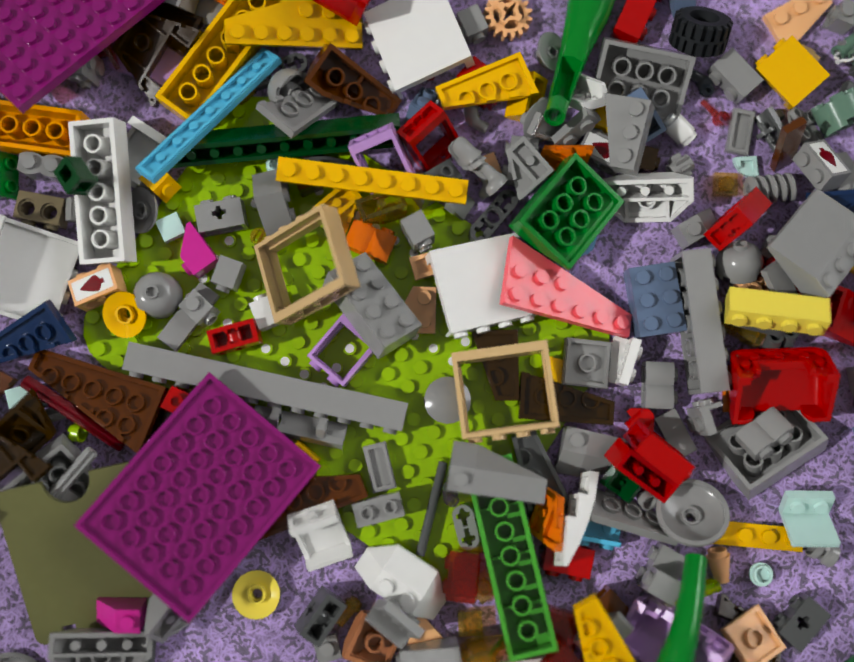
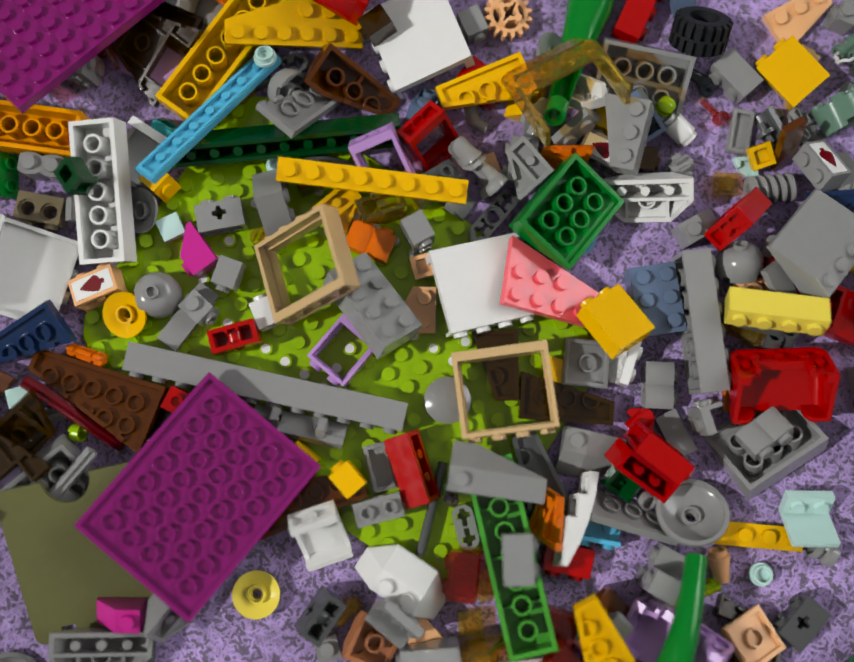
(86, 354): none -> orange axle
(163, 126): none -> teal tile
(265, 56): none -> light aqua plate
(347, 478): none -> yellow brick
(376, 25): none -> dark brown brick
(412, 469): none -> red brick
(518, 559): none -> light grey brick
(554, 65): none -> clear yellow windscreen
(614, 320): none -> yellow brick
(665, 106): none -> lime hinge
(760, 156): none -> yellow plate

